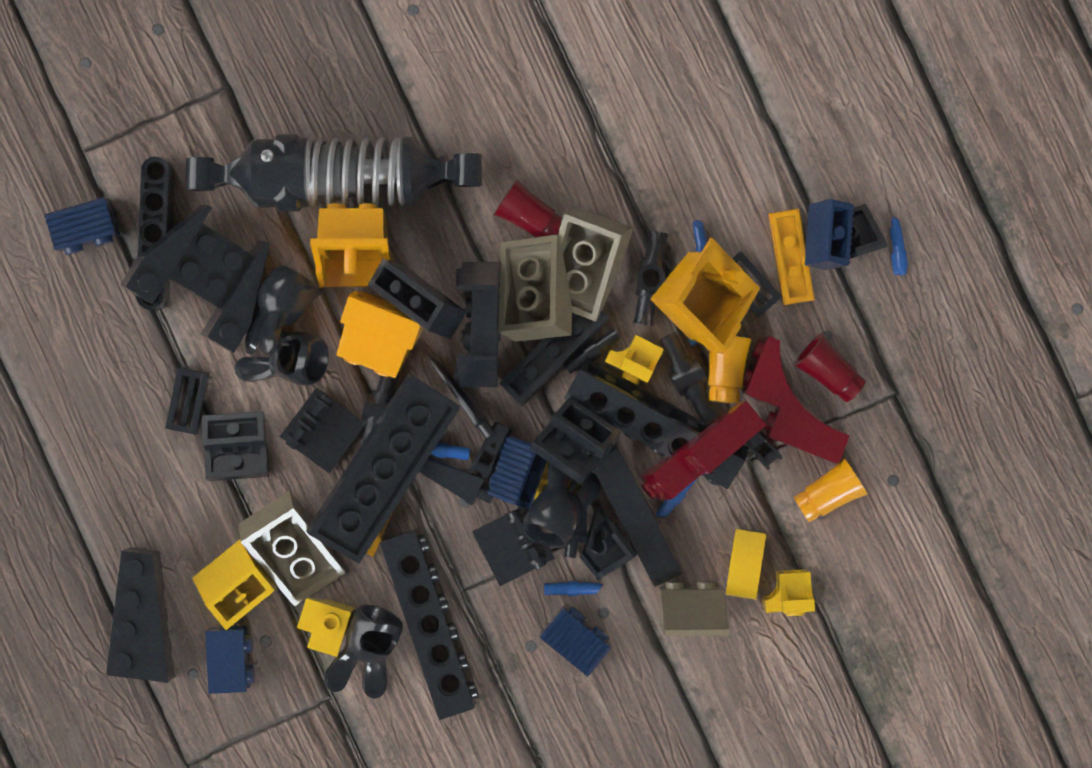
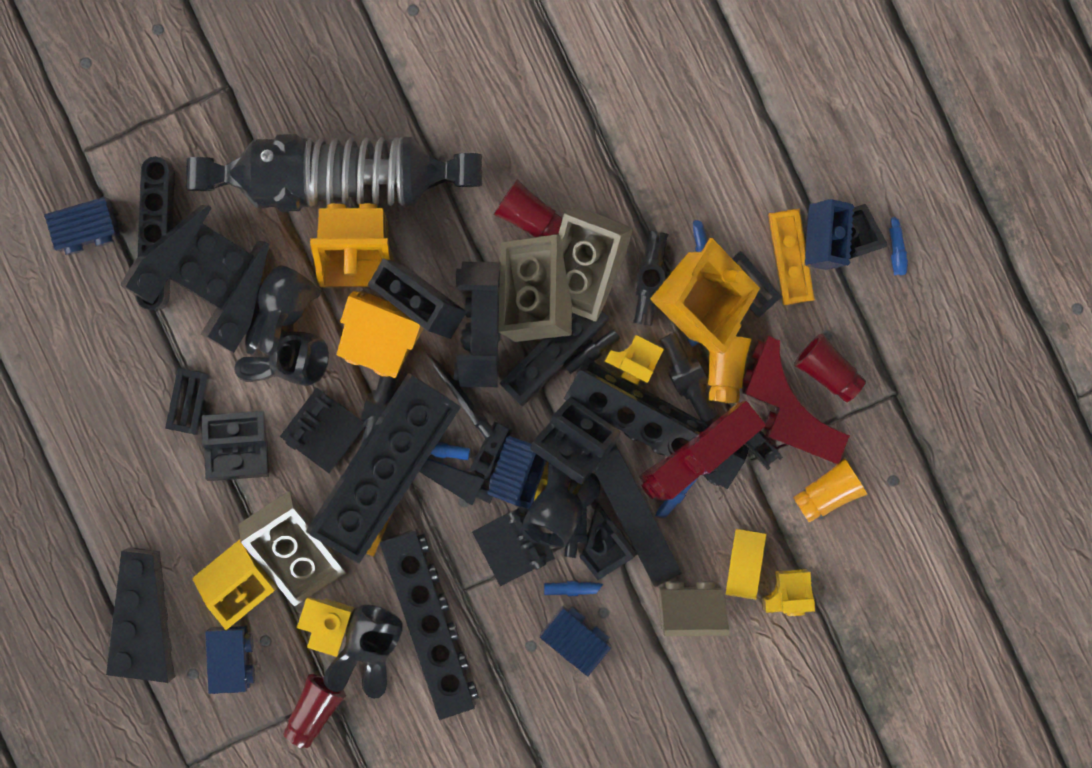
(311, 711): none -> dark red plant

